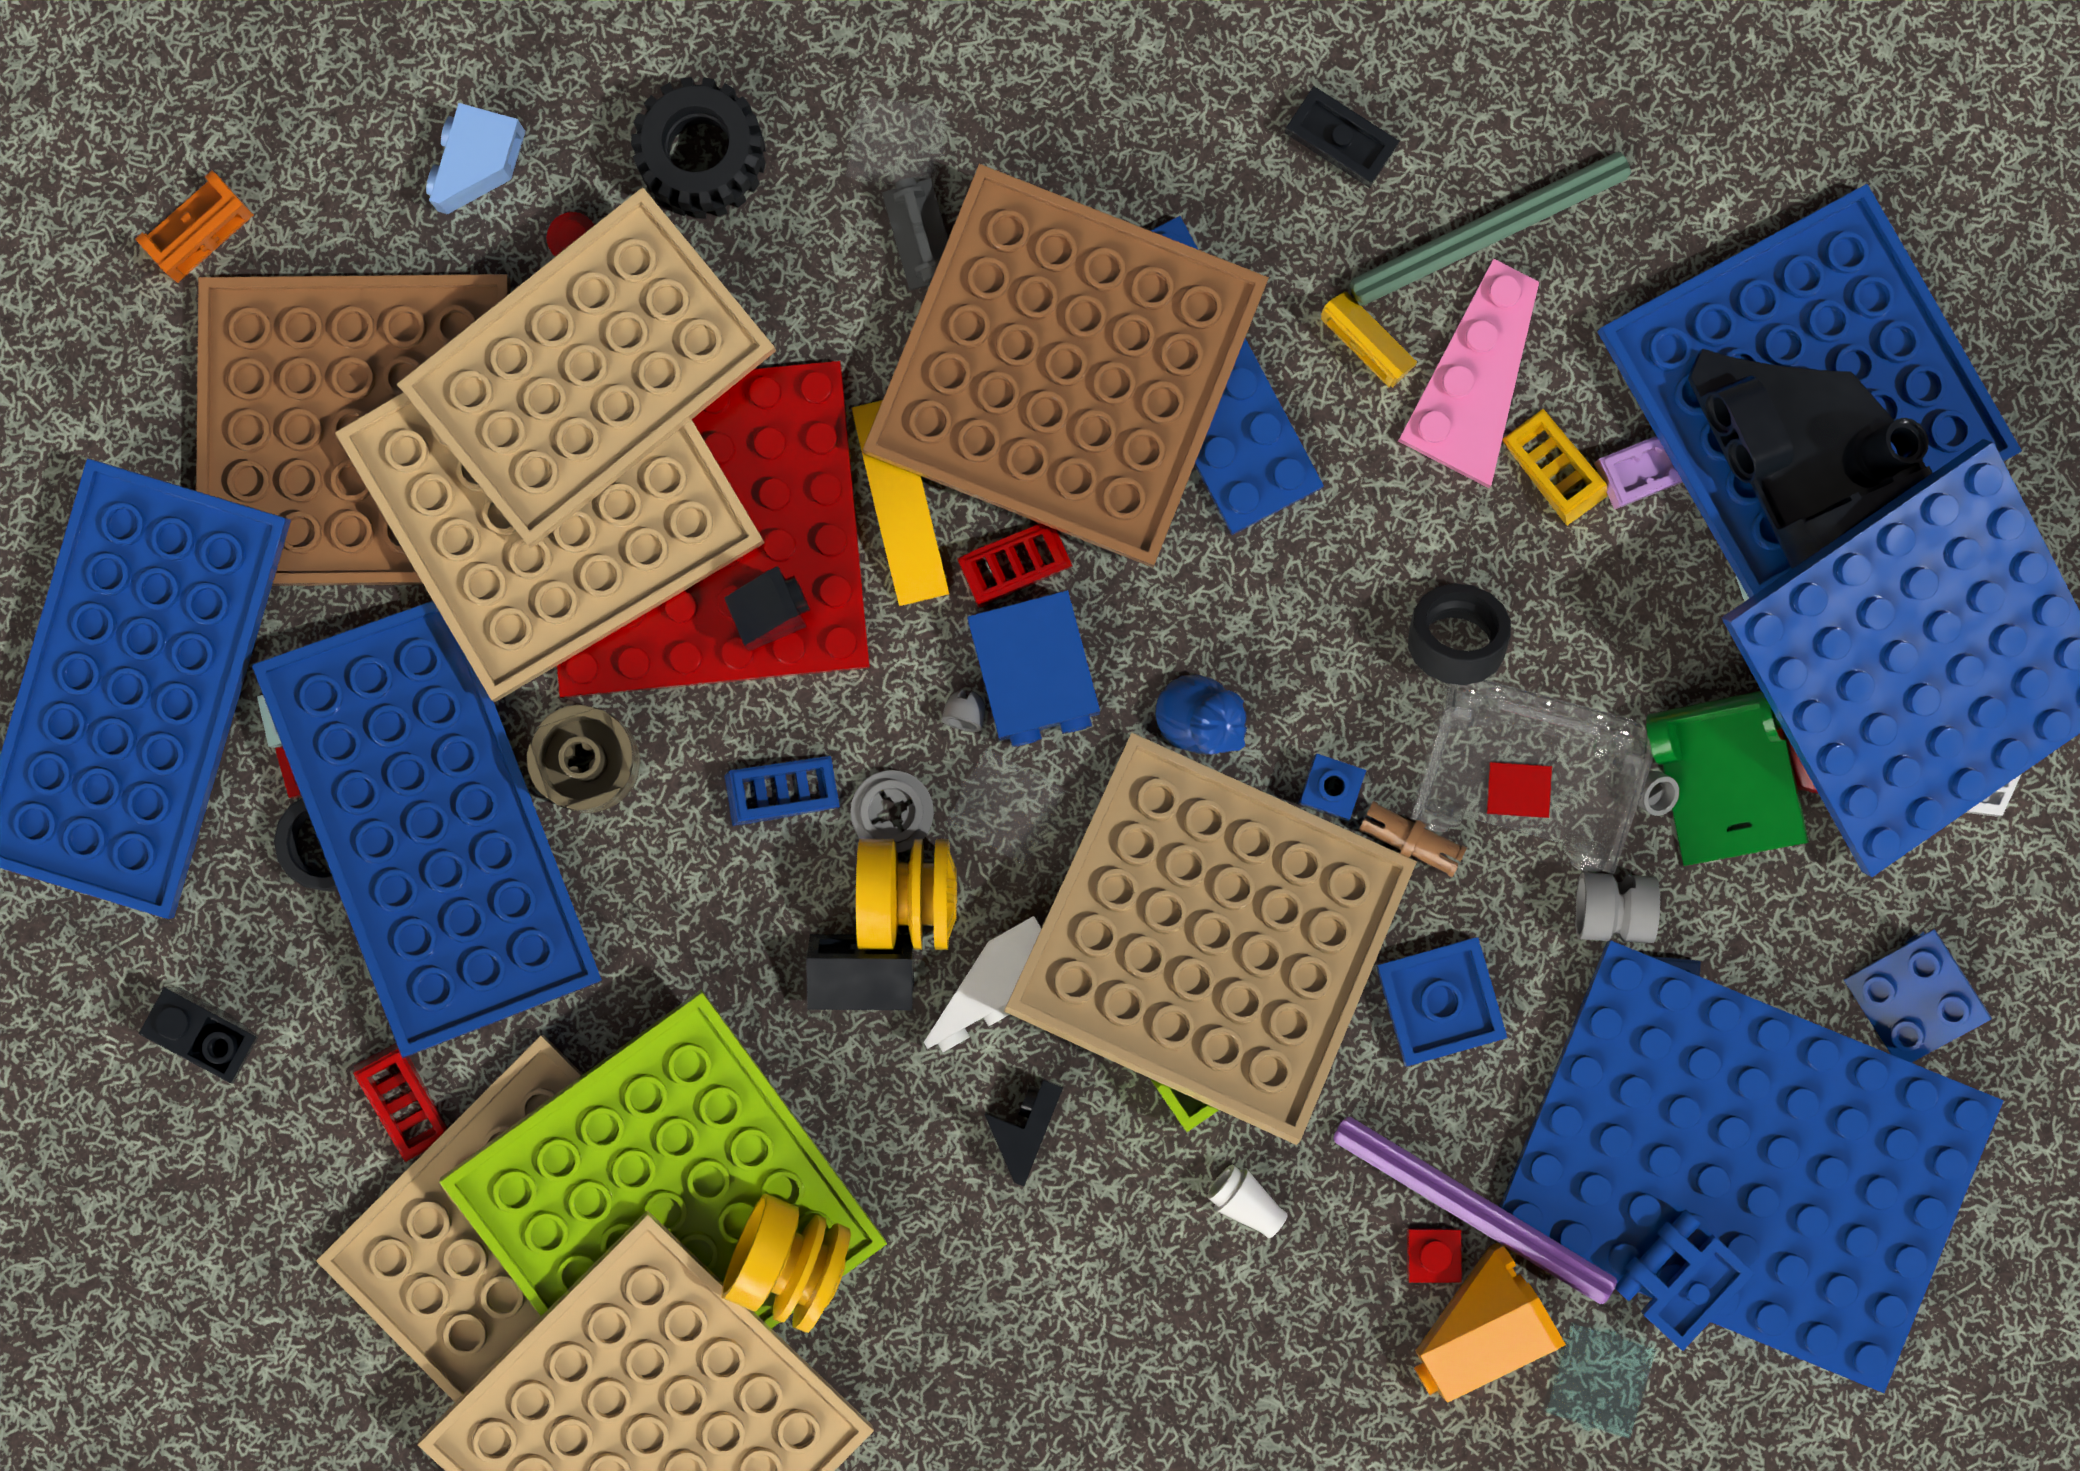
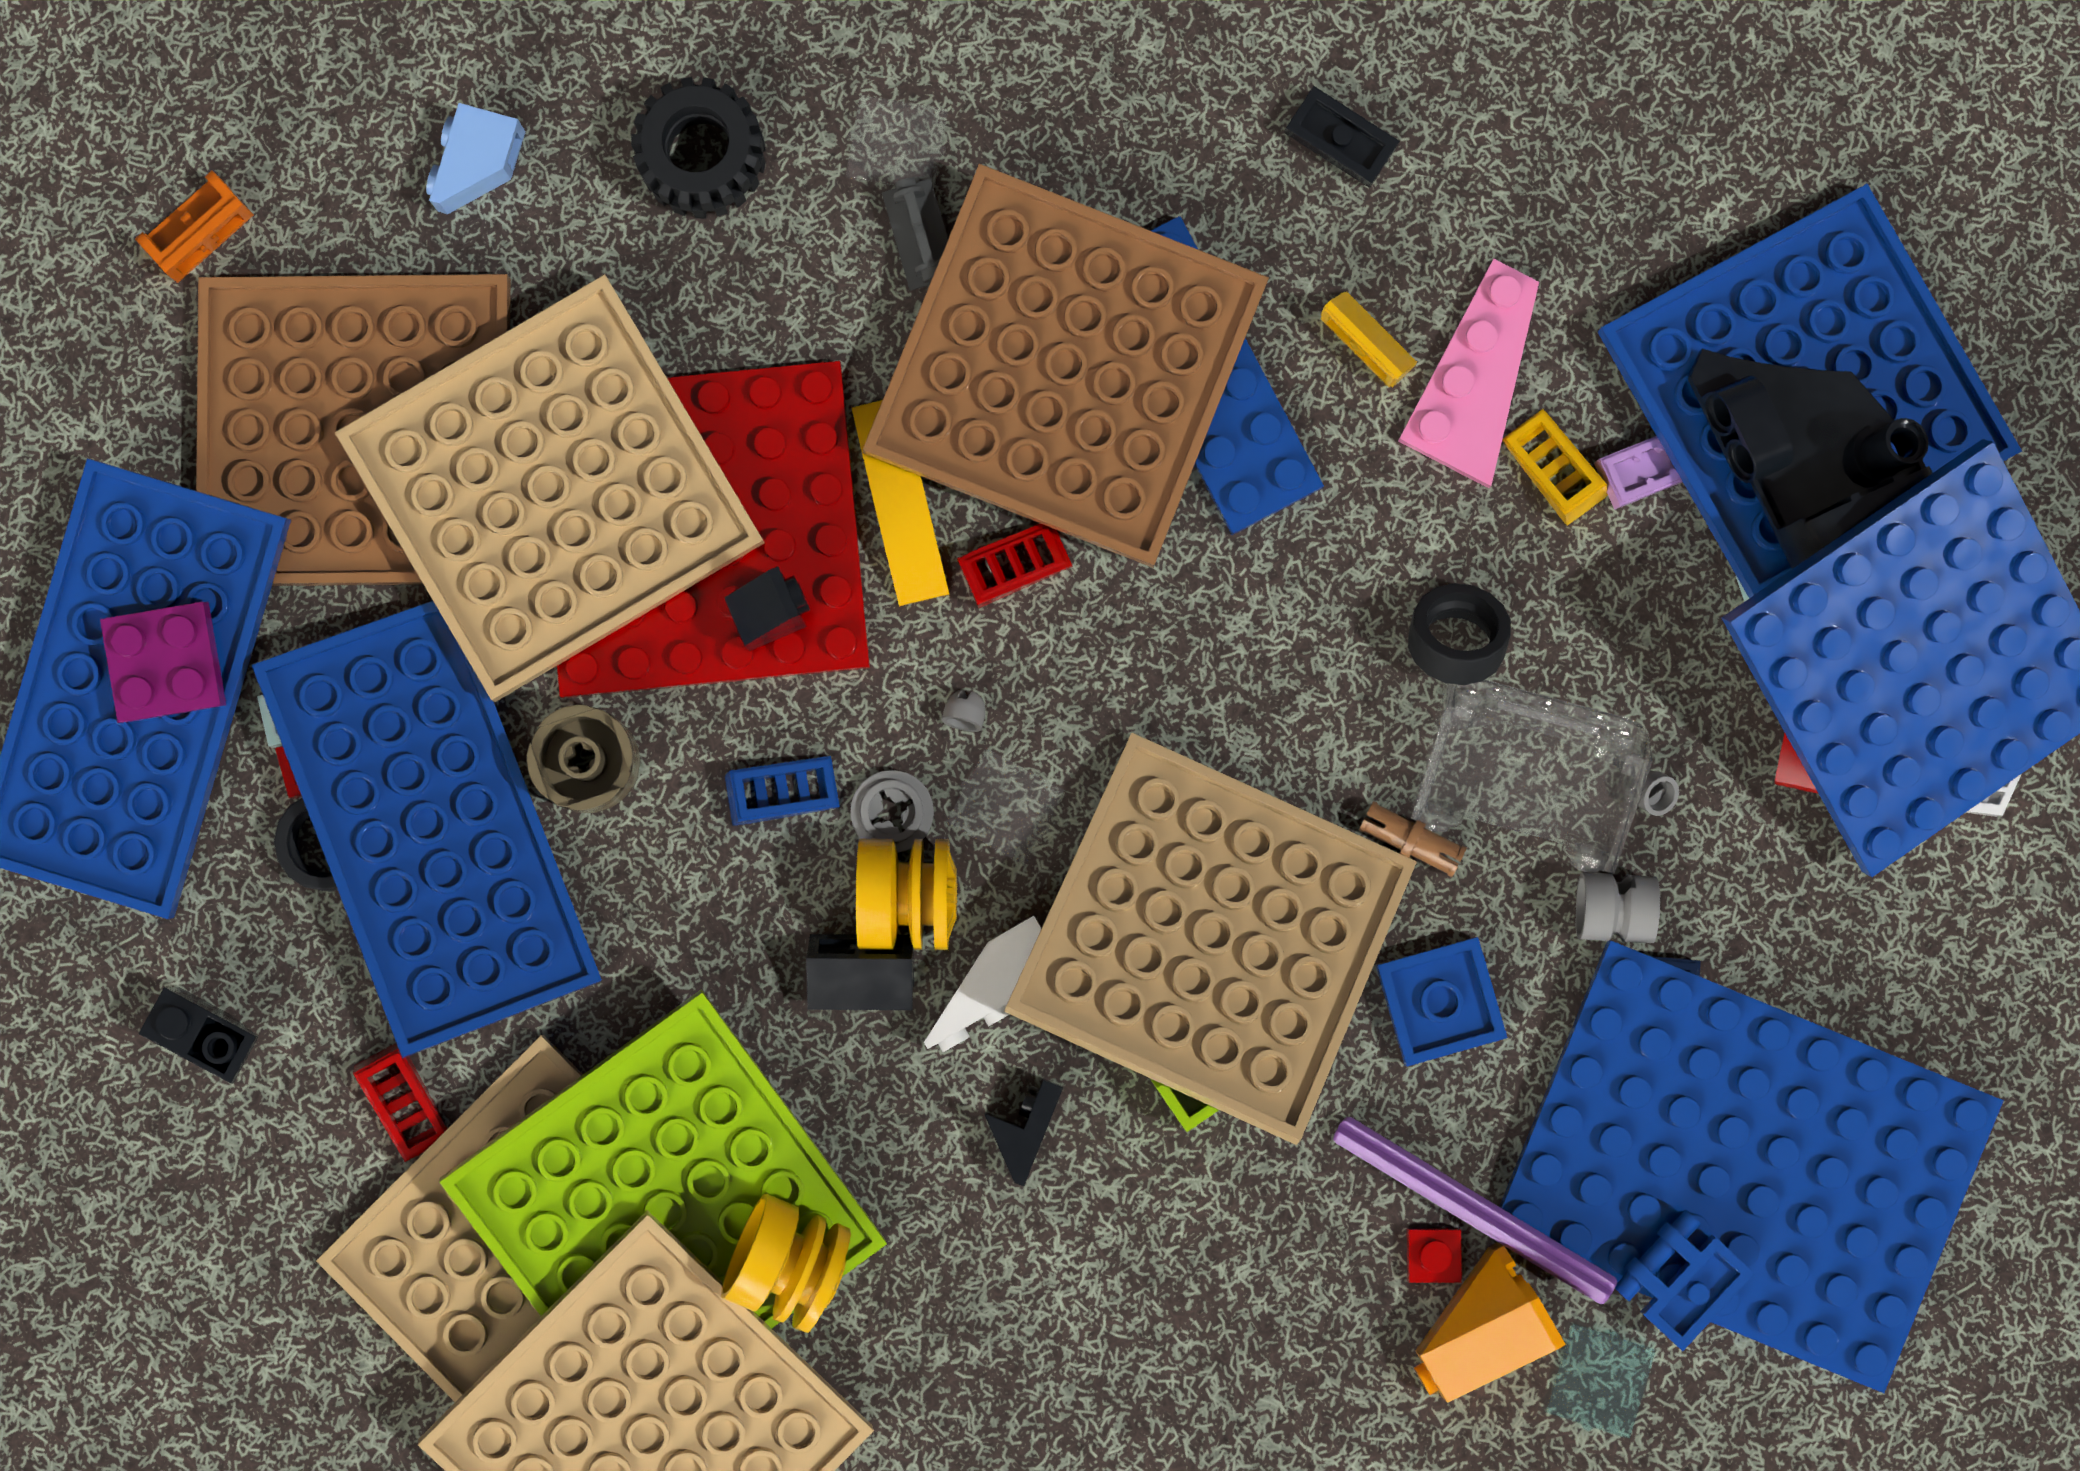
(163, 662): none -> magenta plate
(566, 230): red plate -> none
(586, 367): tan plate -> none
(1034, 668): blue panel -> none
(1201, 716): blue hair -> none
(1246, 1201): white cone -> none
(1316, 798): blue plate -> none
(1490, 228): sand green axle -> none
(1519, 790): red sticker -> none
(1729, 772): green door -> none
(1917, 997): blue hinge -> none

